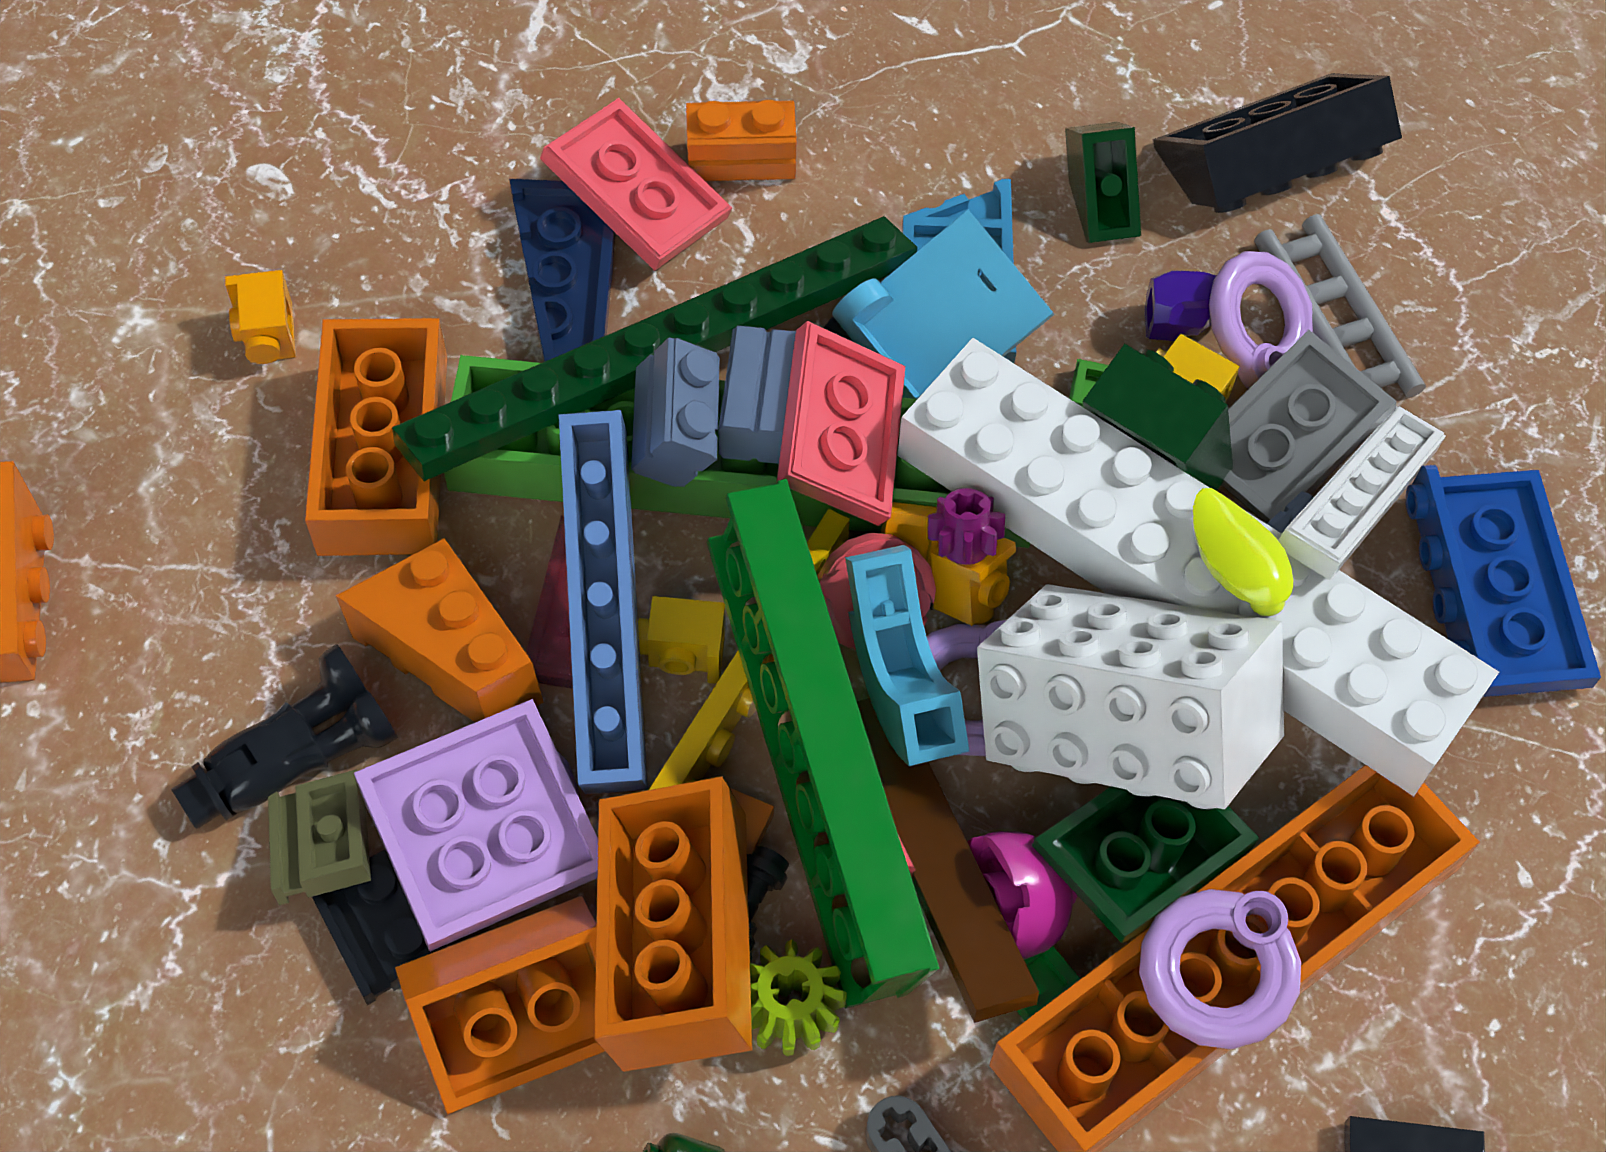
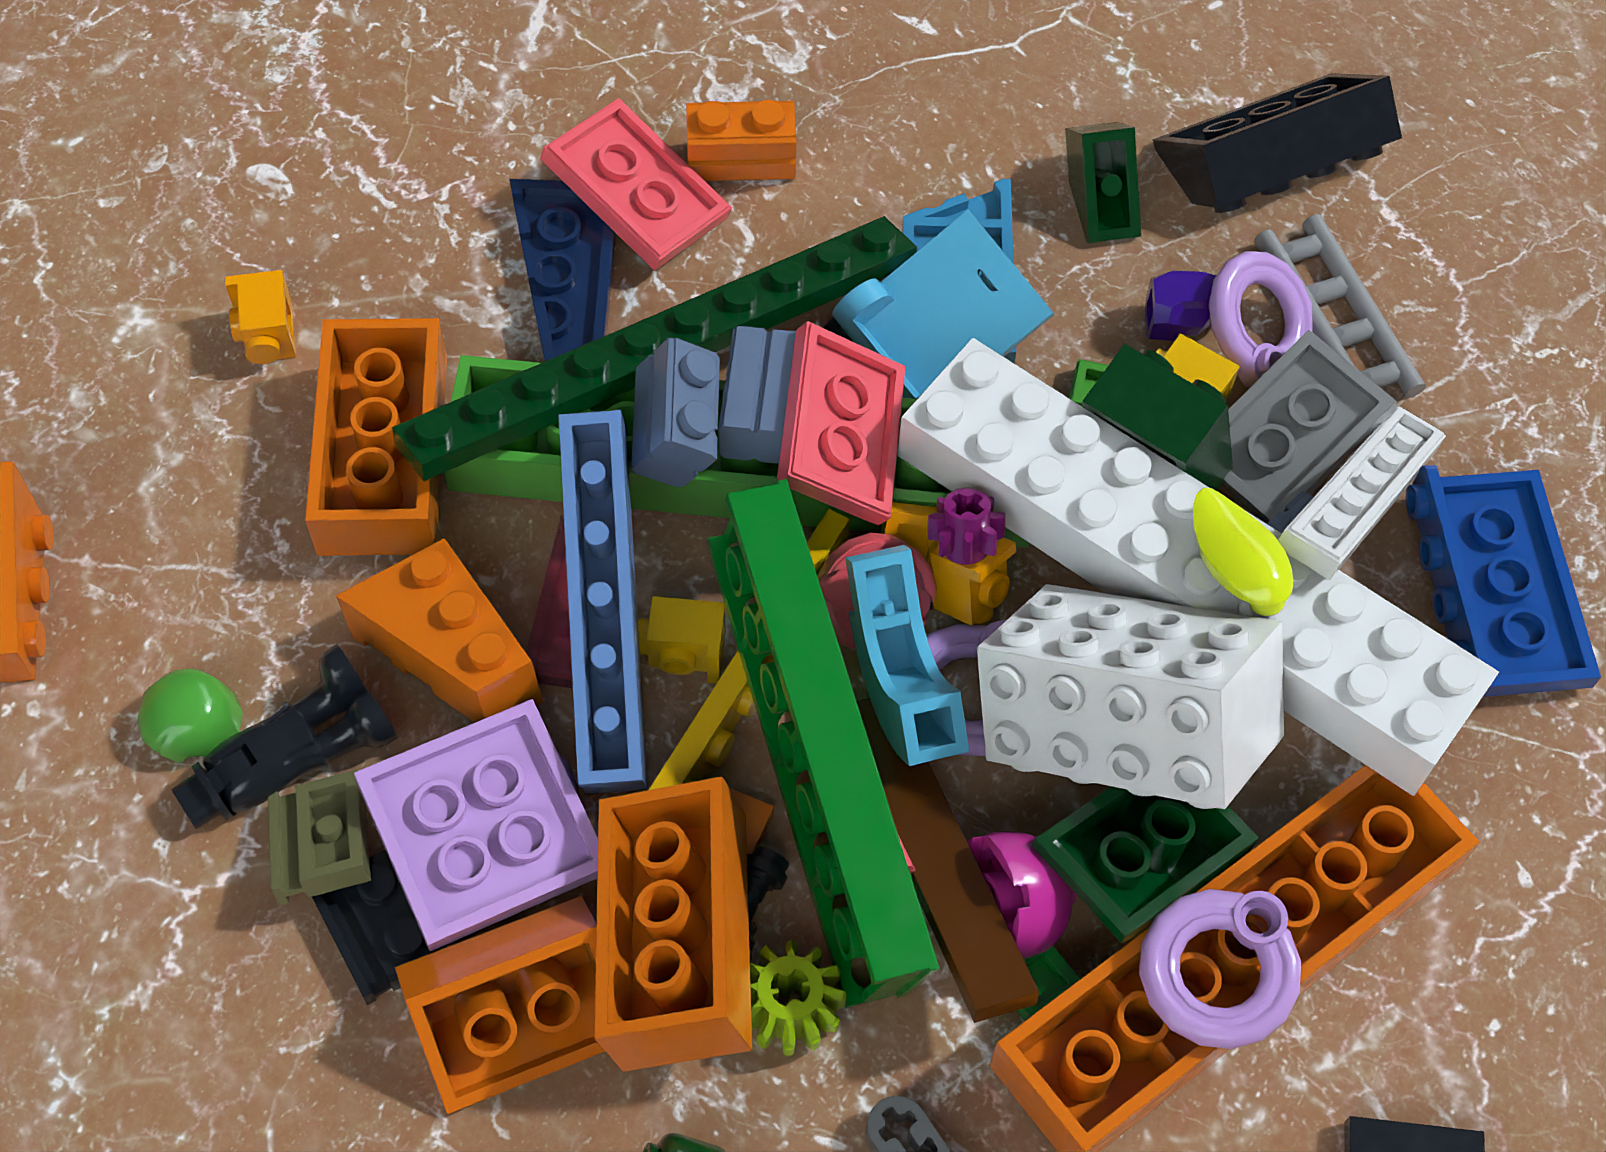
(188, 714): none -> bright green hair

